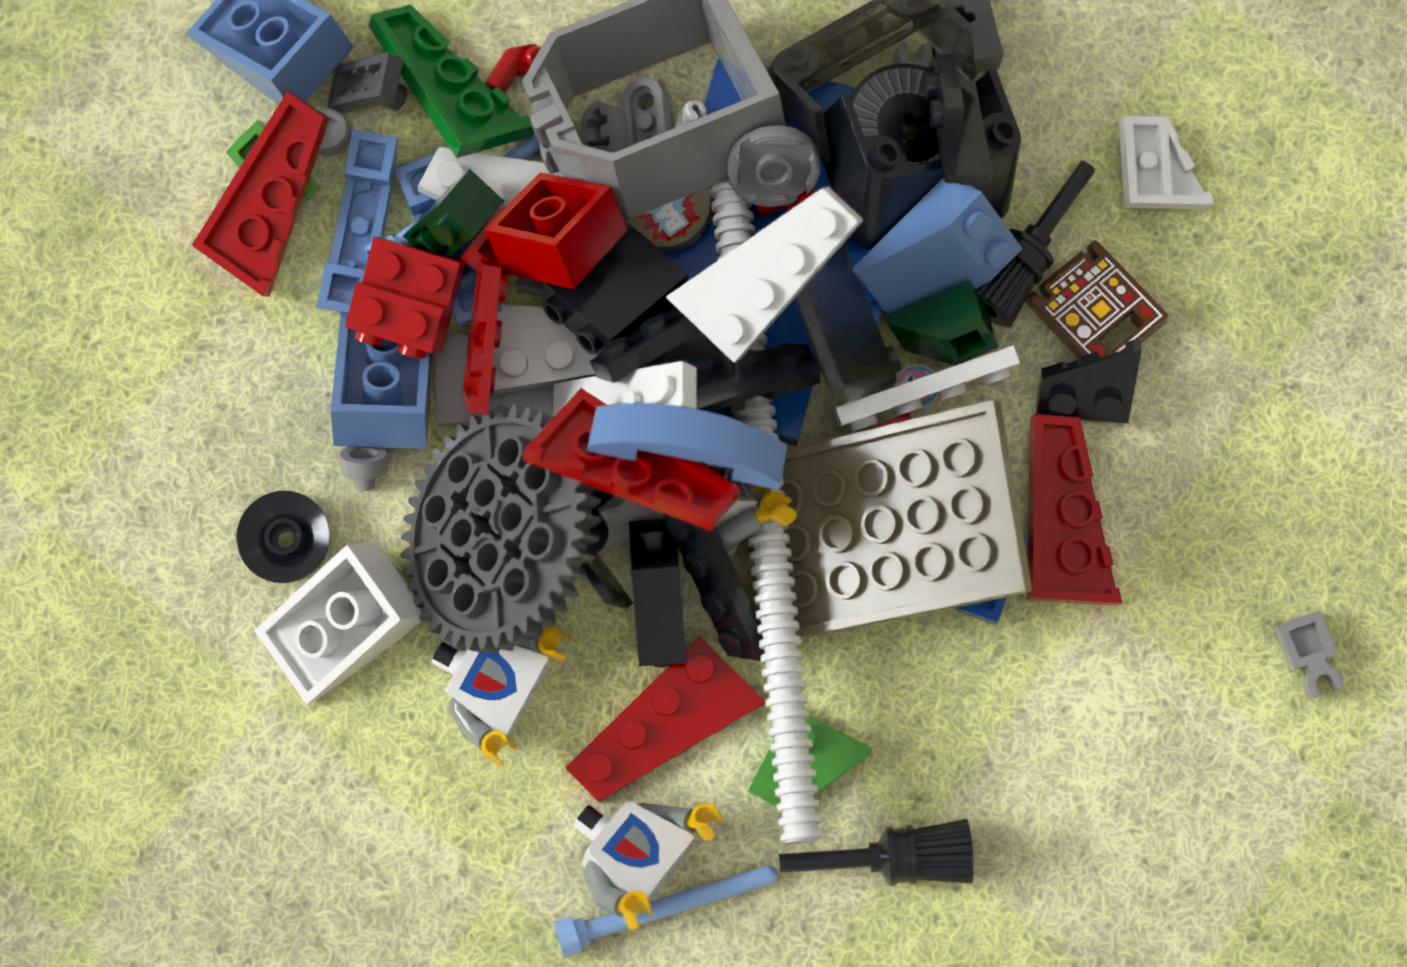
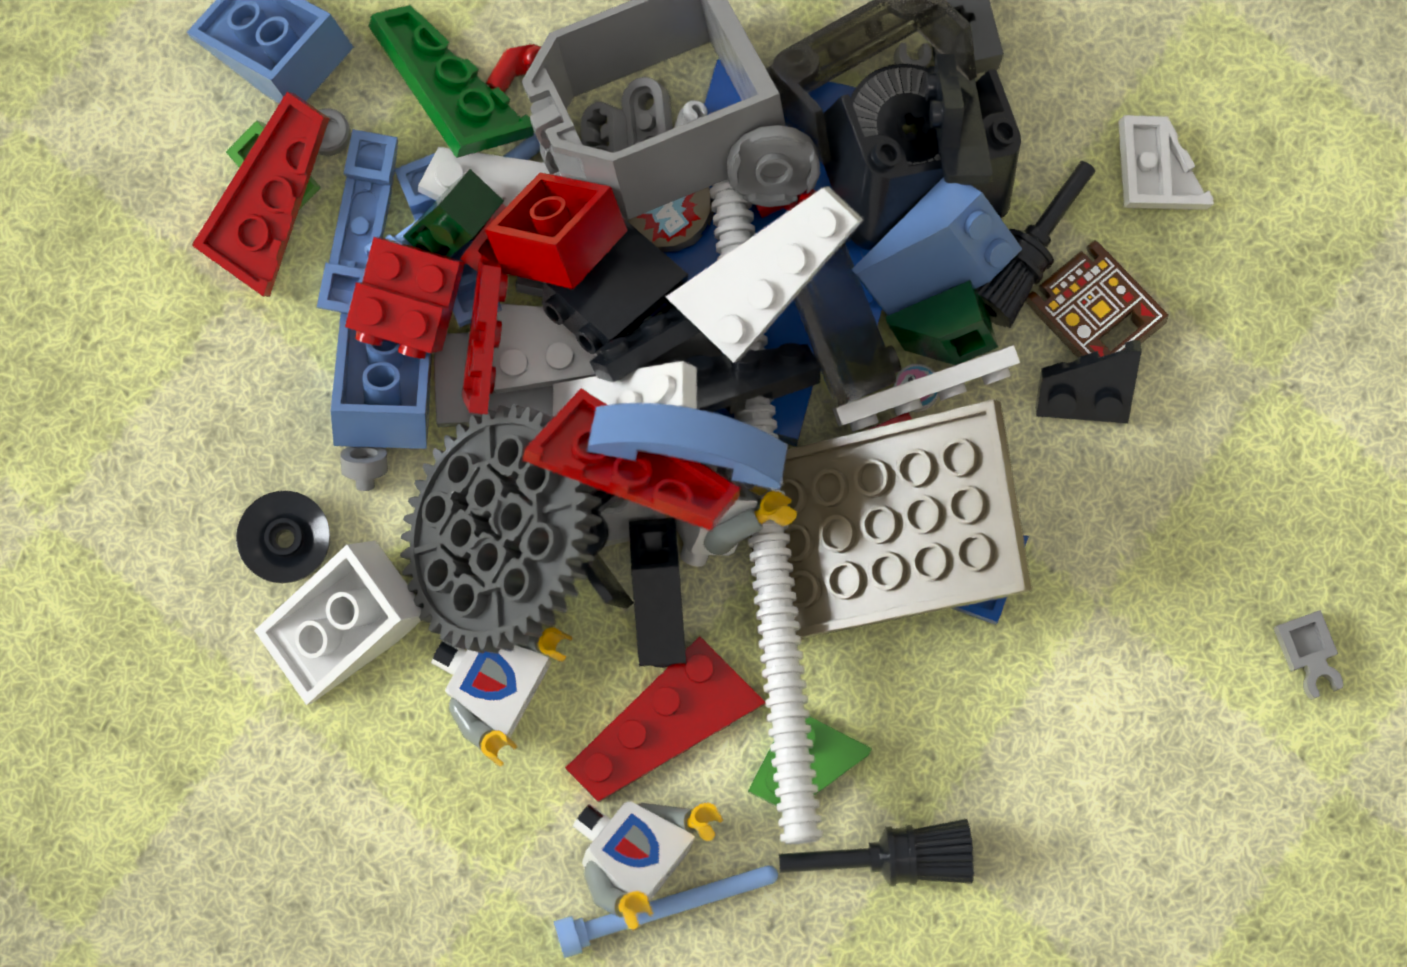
(368, 84): dark grey tile -> none
(719, 588): black plate -> none
(1064, 525): red wing -> none

